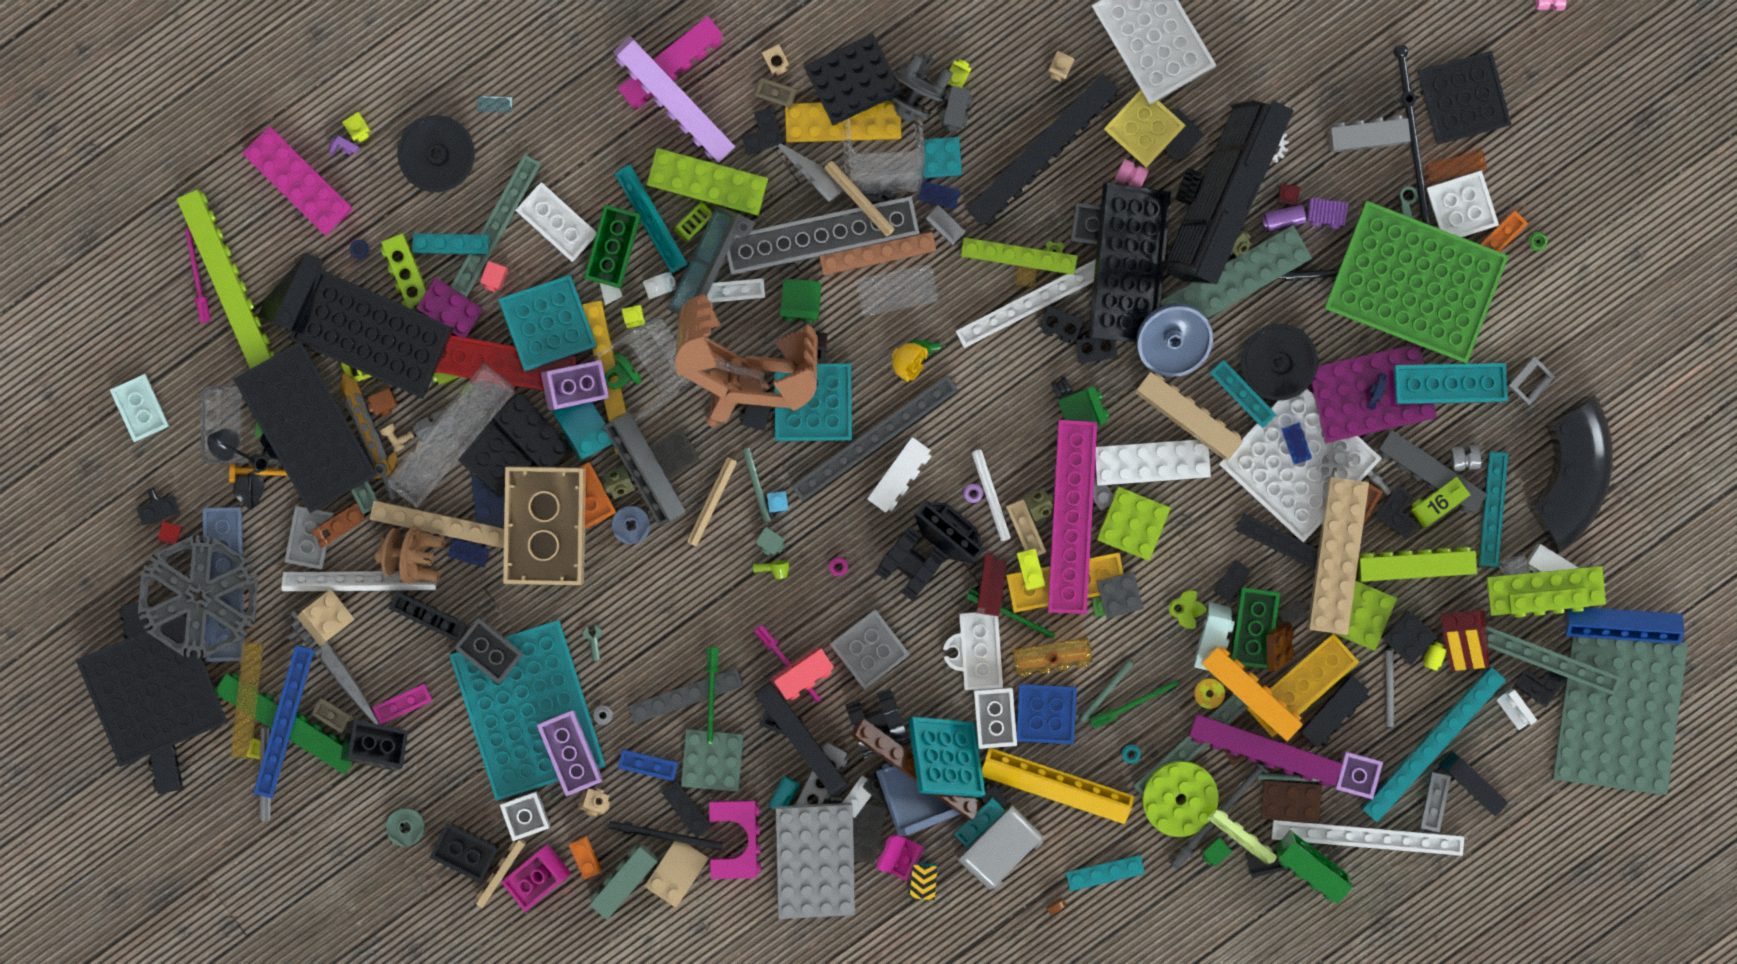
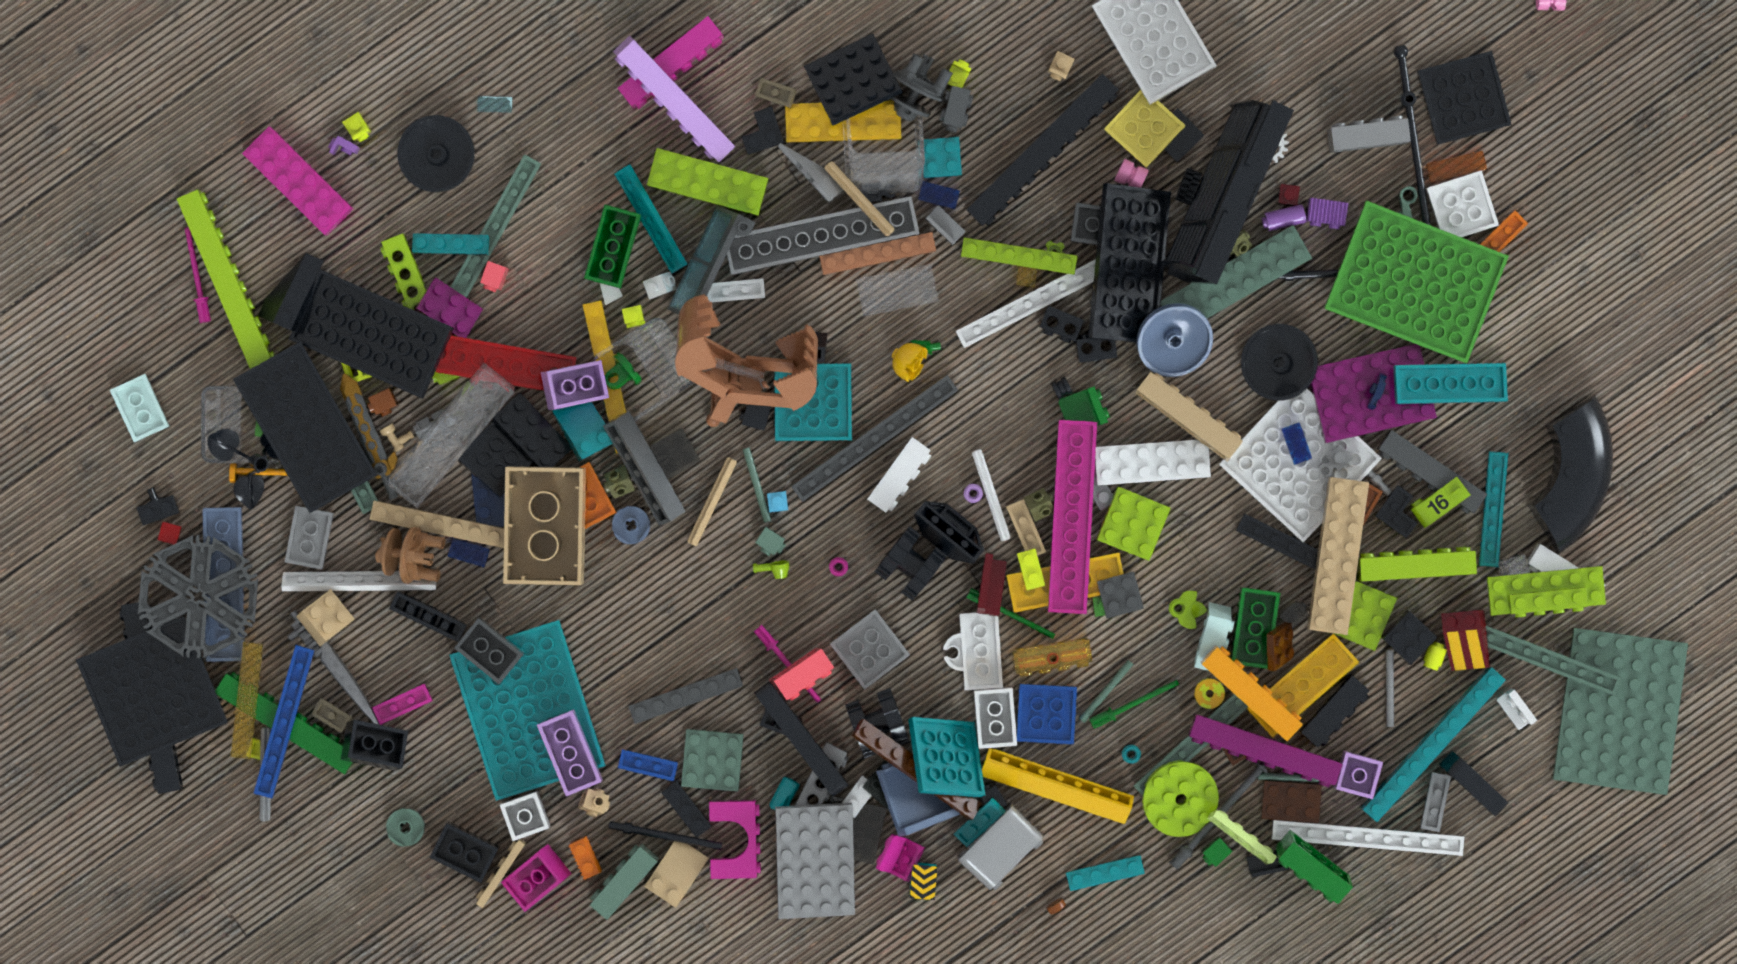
(338, 524): dark orange plate -> none
(359, 249): dark blue plate -> none
(547, 323): teal plate -> none
(556, 222): white plate -> none
(593, 641): sand green bar -> none
(607, 710): light grey plate -> none
(682, 233): lime slope -> none
(712, 667): green piece -> none
(772, 52): tan brick -> none
(800, 300): green bracket -> none
(1232, 580): black plate -> none
(1243, 394): teal plate -> none
(1464, 458): light grey wheel -> none
(1521, 376): light grey tile -> none
(1538, 236): bright green plate -> none
(1540, 690): black plate -> none
(1625, 625): blue brick -> none

